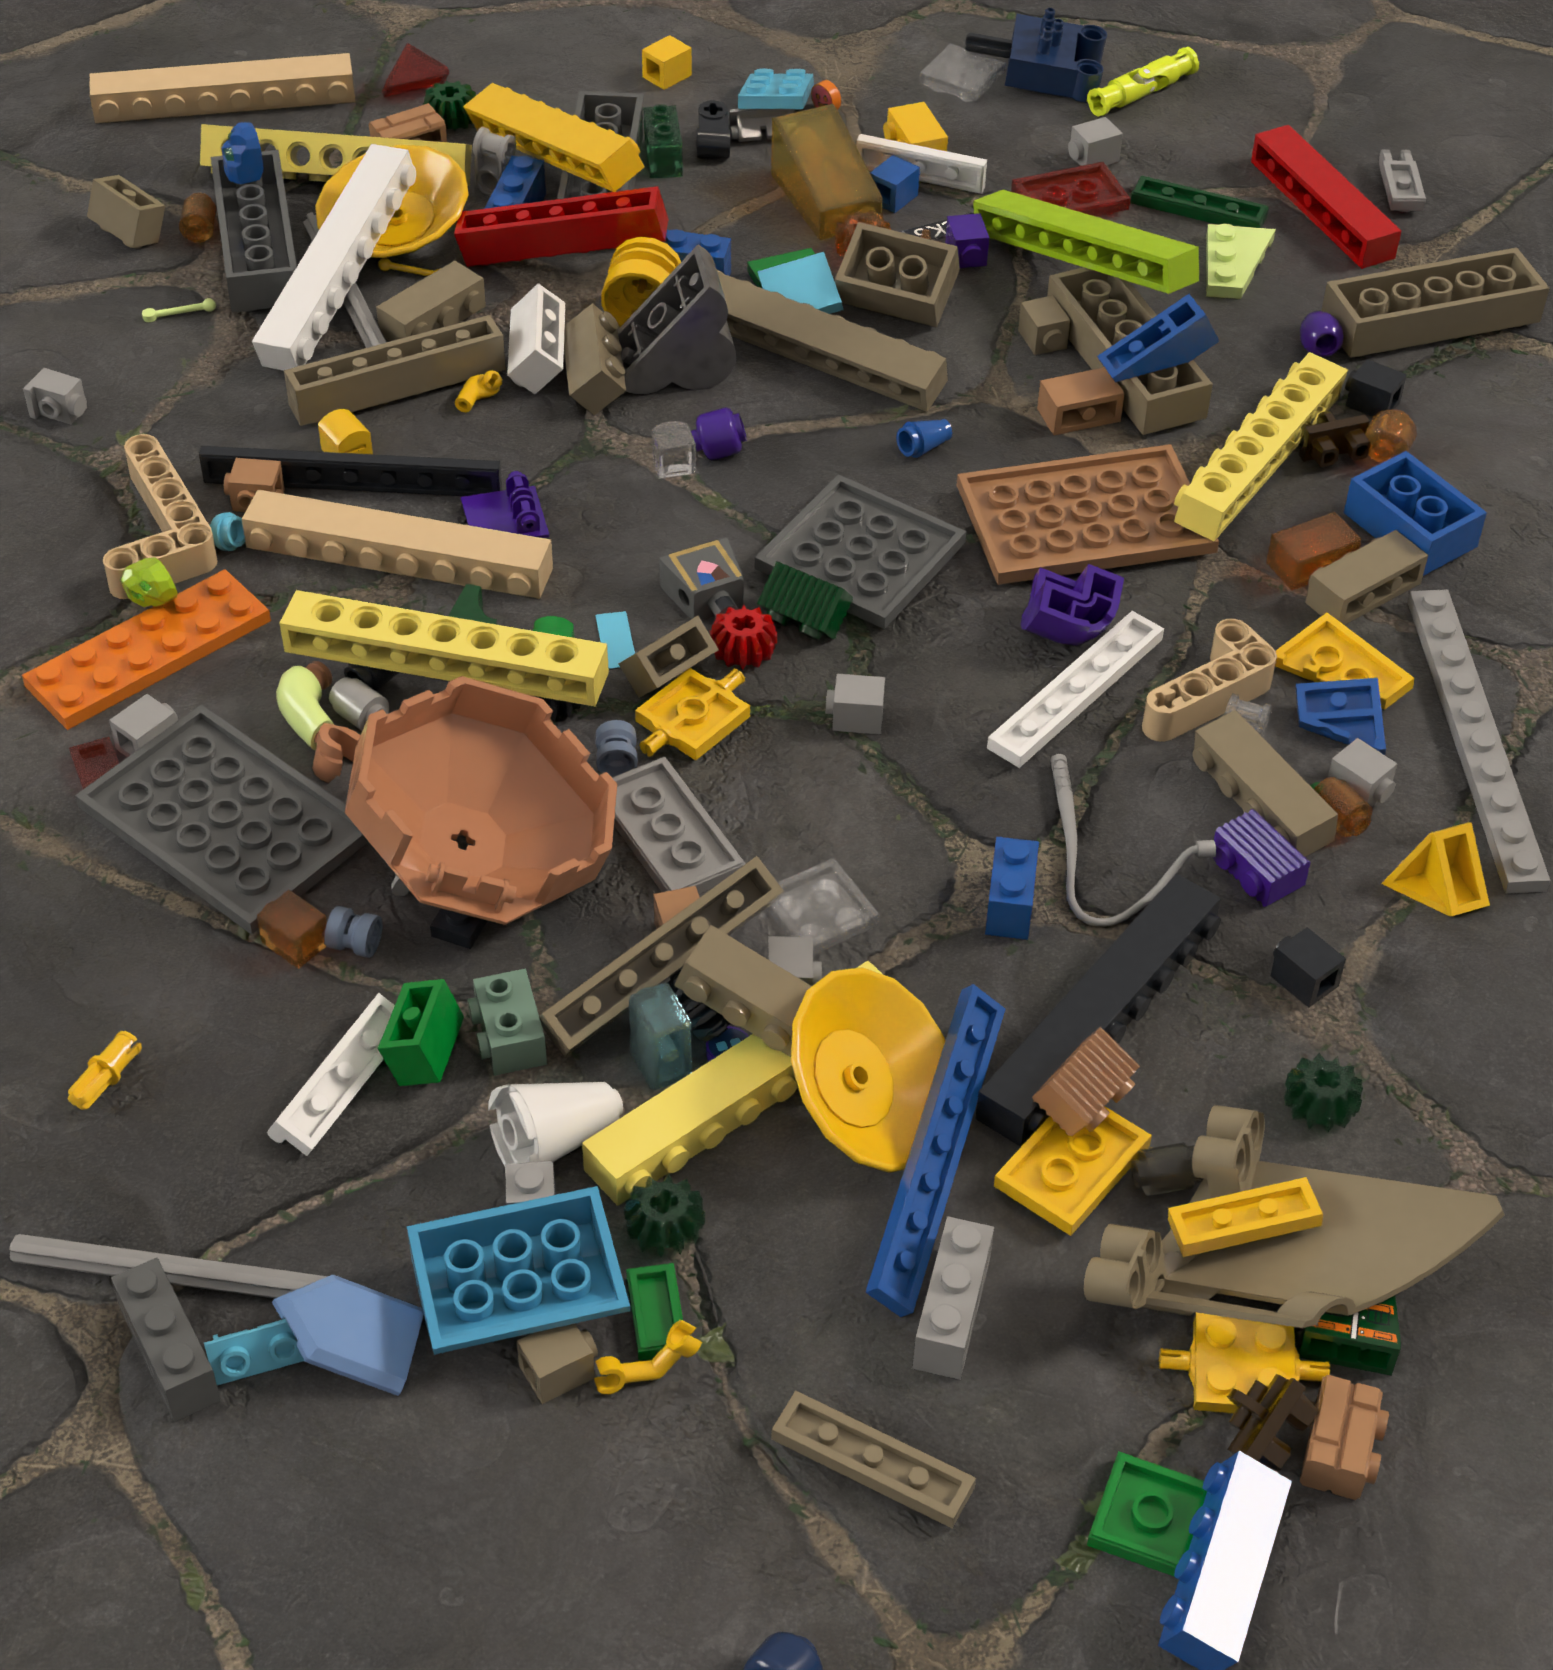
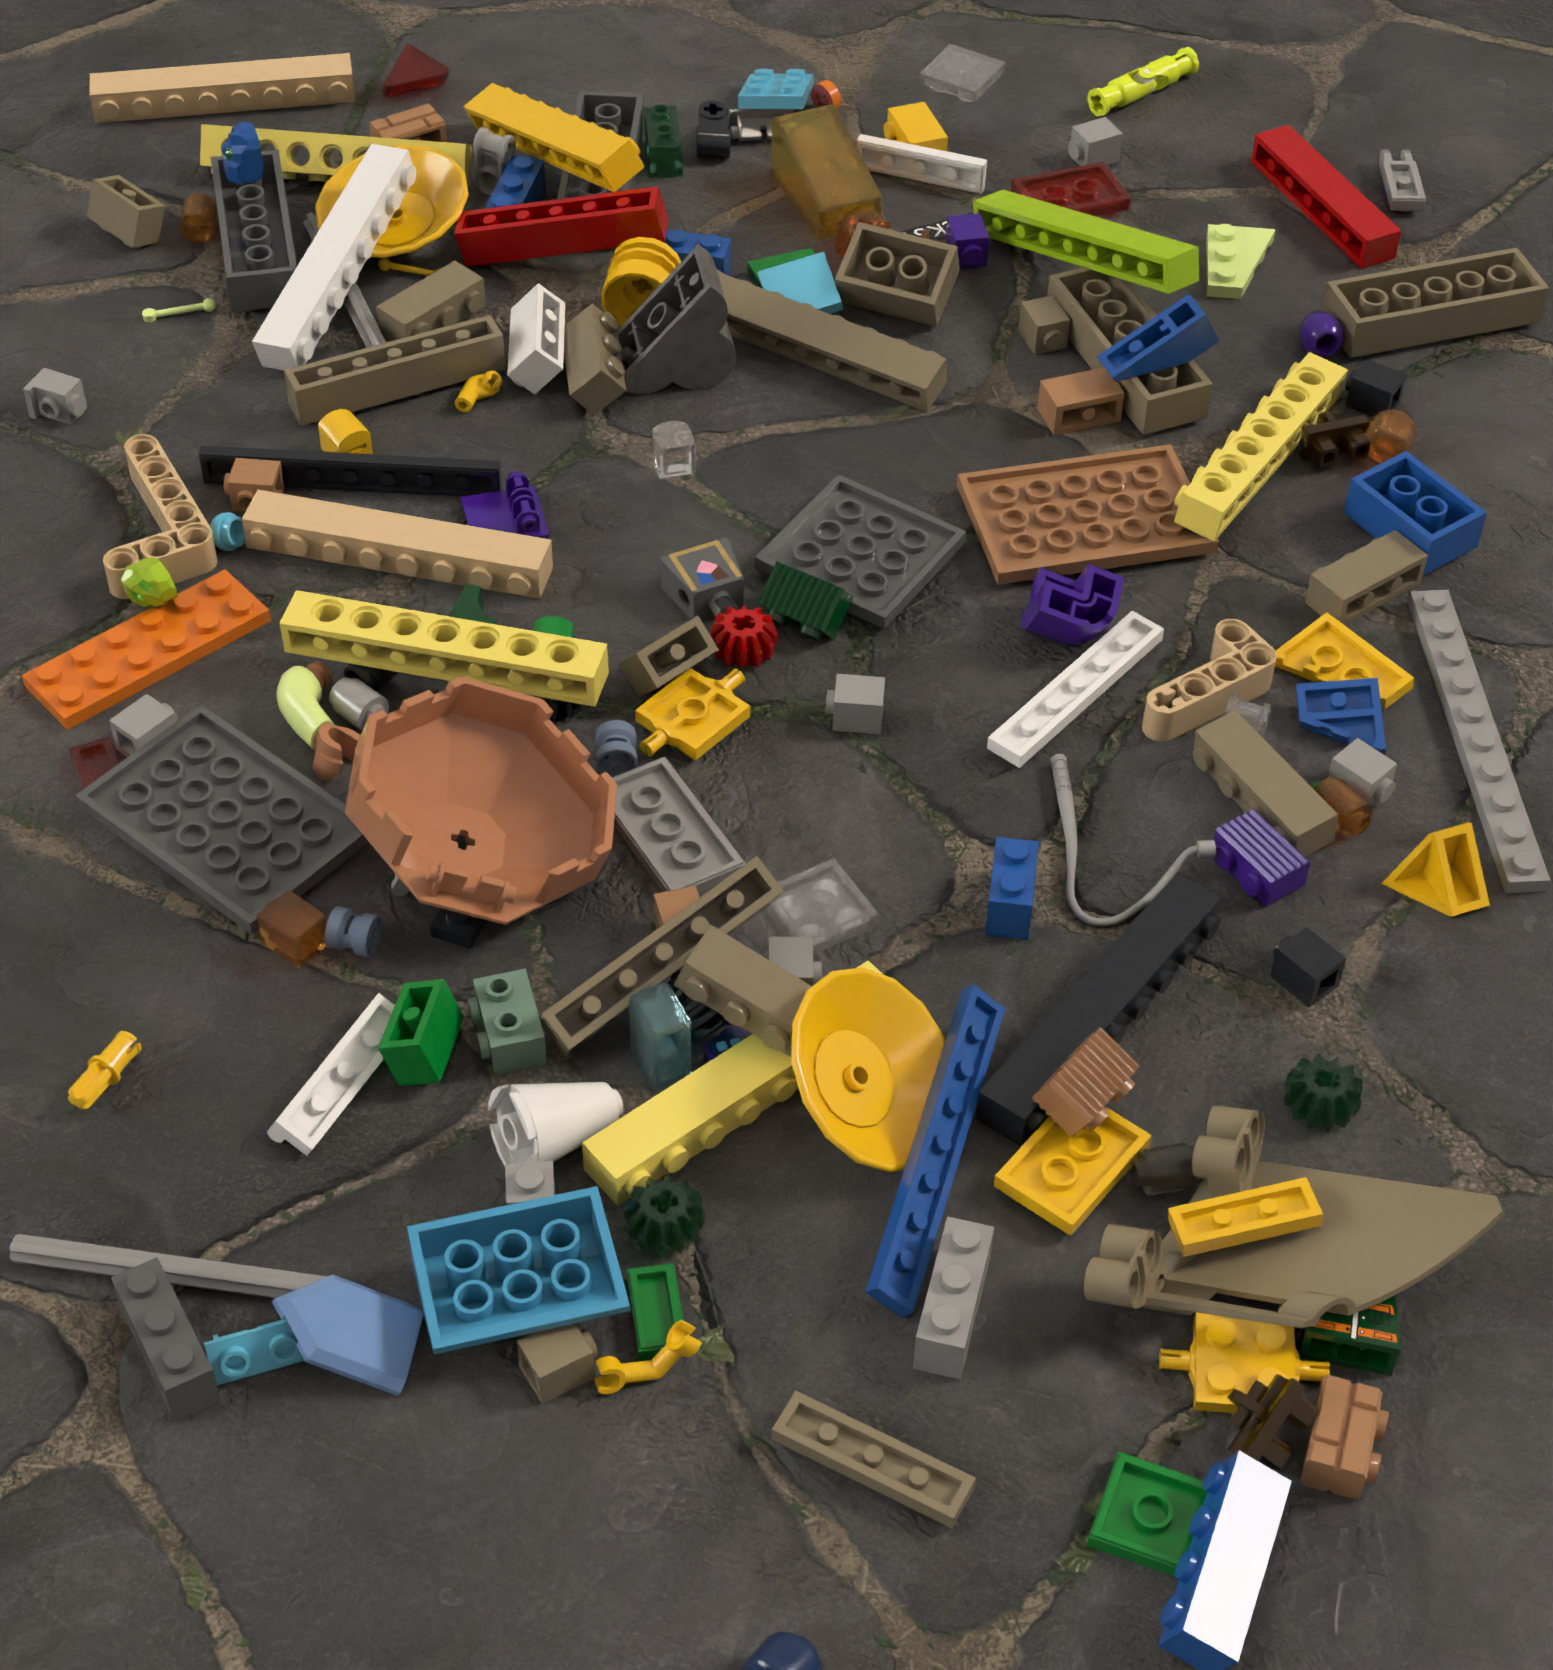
(448, 102): dark green gear -> none
(616, 633): medium azure sticker -> none
(666, 62): yellow brick -> none
(719, 433): dark purple head -> none
(896, 182): blue brick -> none
(922, 436): blue cone -> none
(1048, 55): dark blue piece -> none
(1197, 203): dark green tile -> none
(1308, 546): clear orange brick -> none

